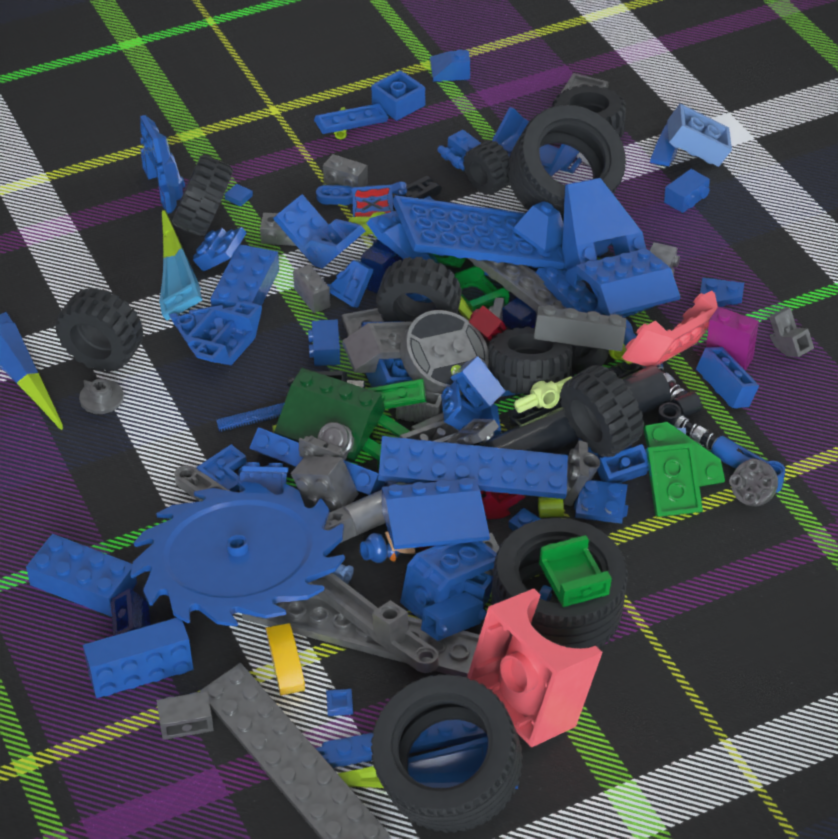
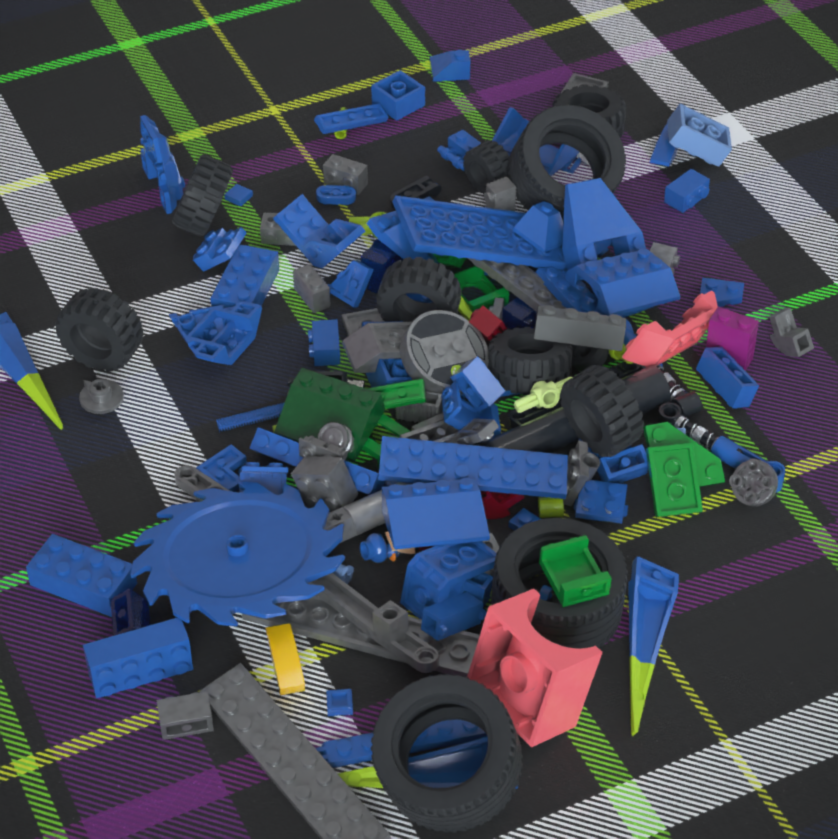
(179, 284): dark azure plate -> none
(375, 198): flag -> none
(501, 195): none -> flat silver brick
(650, 605): none -> blue plate

